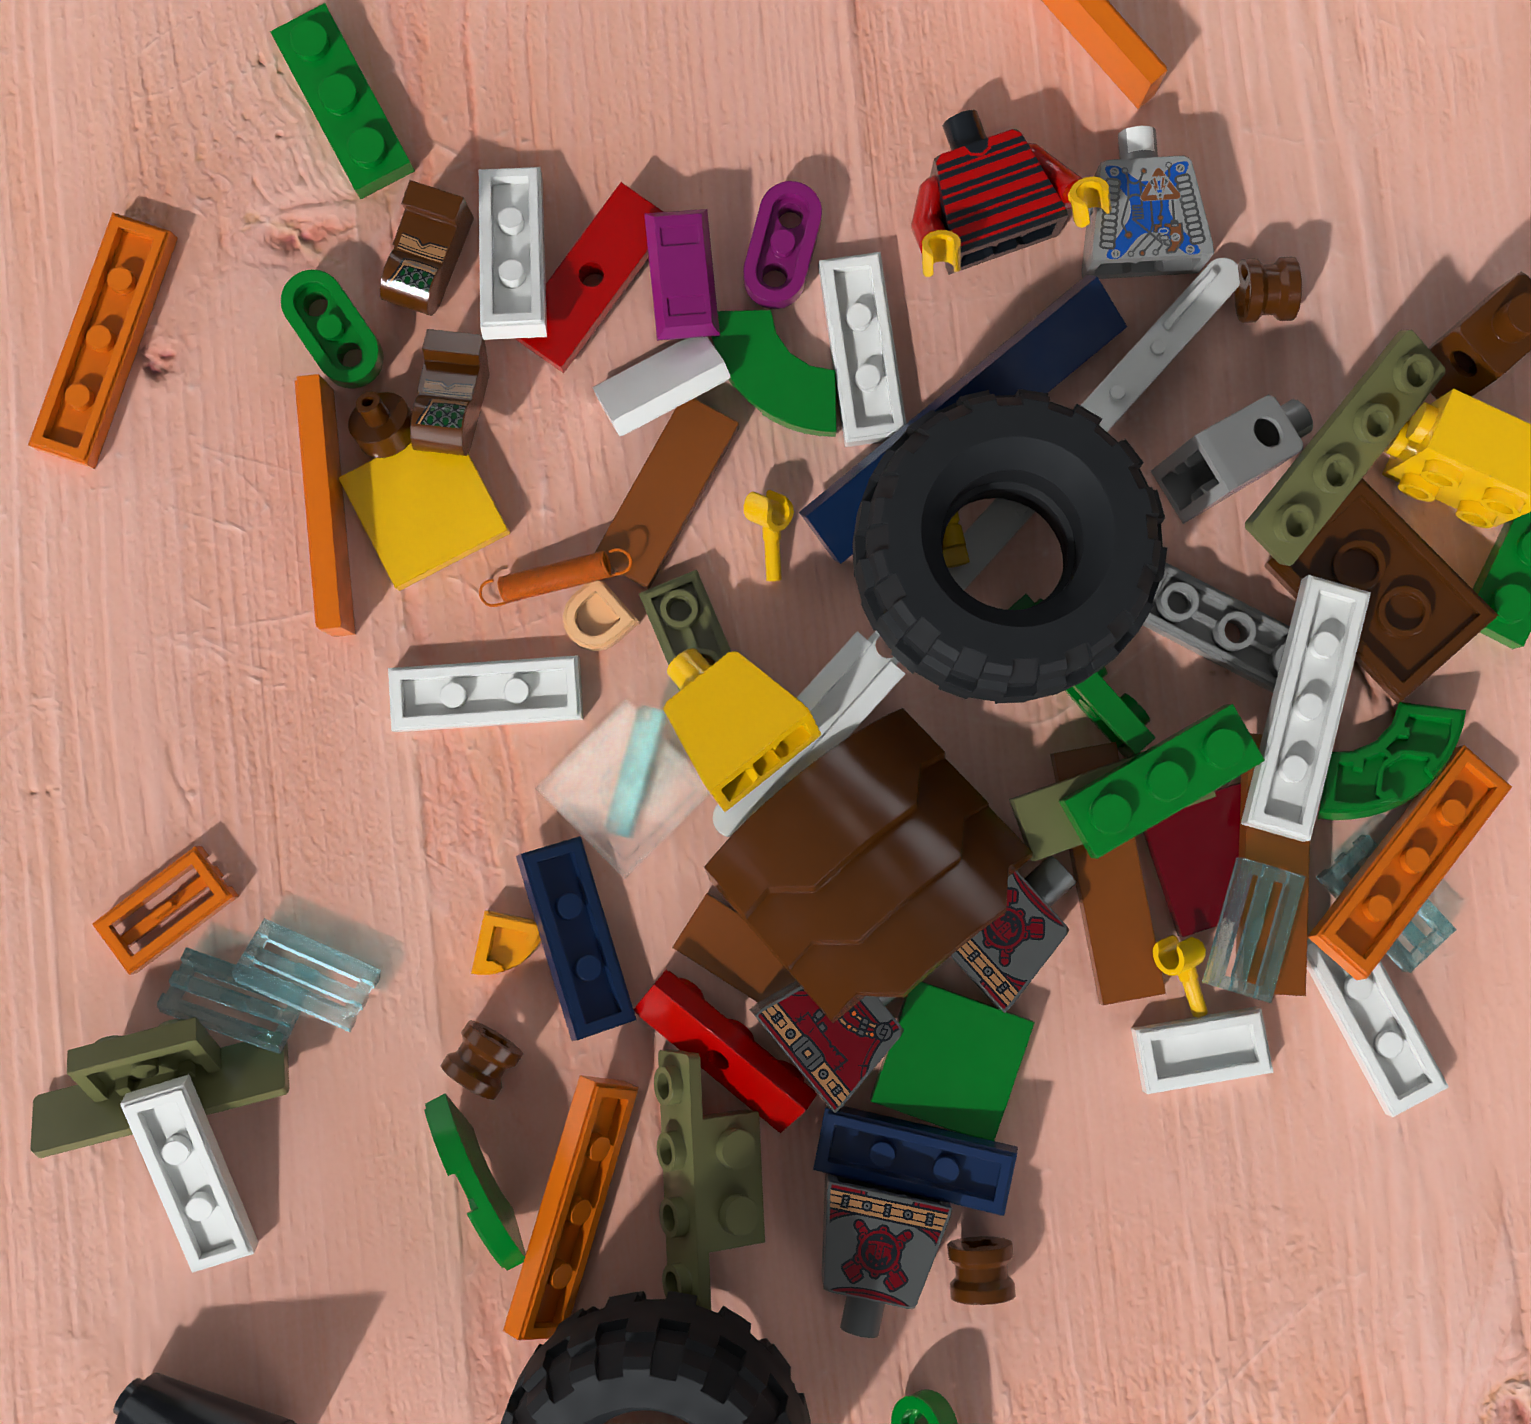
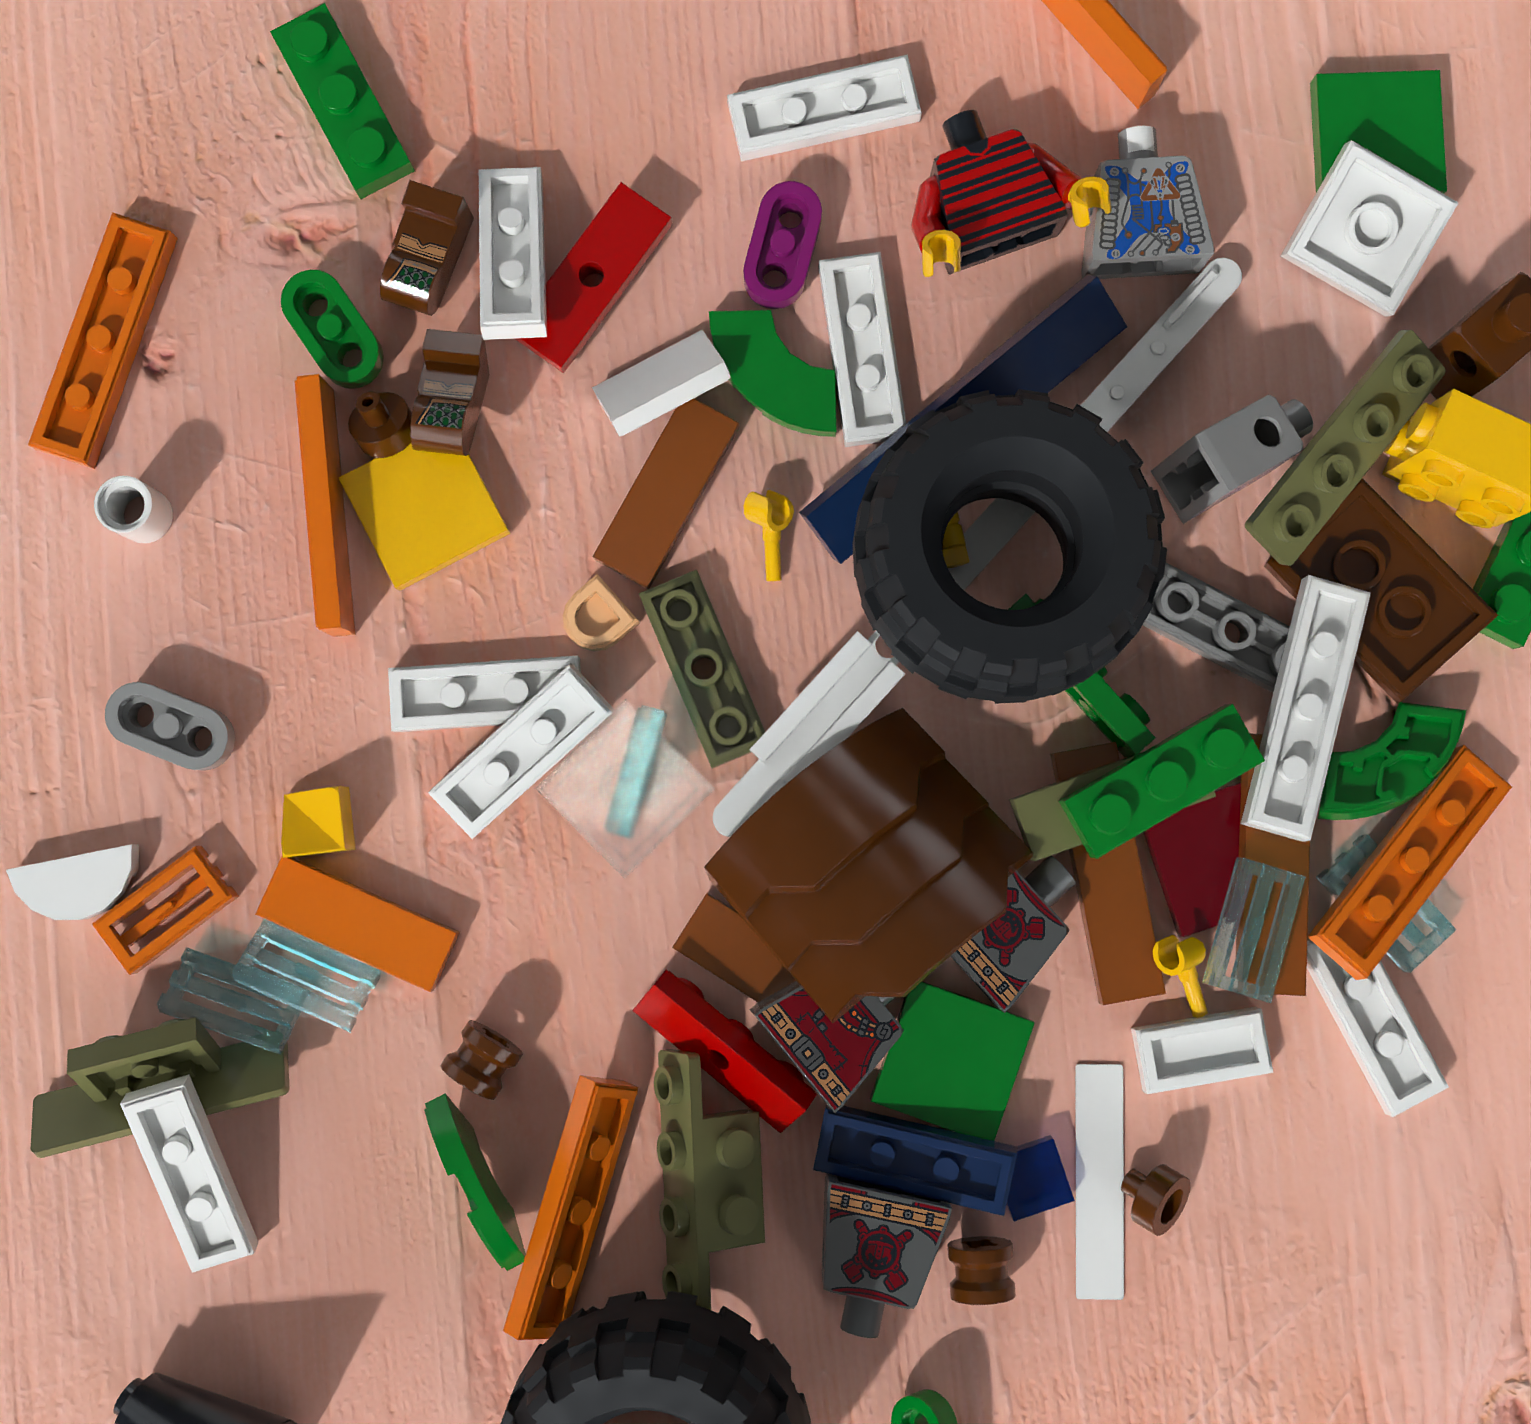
(77, 884): none -> white tile
(117, 493): none -> white beam
(173, 726): none -> light grey plate
(317, 822): none -> yellow slope
(357, 923): none -> orange tile
(504, 942): light orange tile -> none
(521, 750): none -> white tile
(554, 577): orange piece -> none
(576, 938): dark blue tile -> none
(682, 274): magenta tile -> none
(735, 723): yellow torso -> none
(824, 108): none -> white tile
(1037, 1180): none -> clear blue tile
(1099, 1181): none -> white sticker
(1157, 1197): none -> reddish brown tile
(1268, 289): reddish brown wheel -> none
(1369, 229): none -> white tile
(1384, 112): none -> green tile

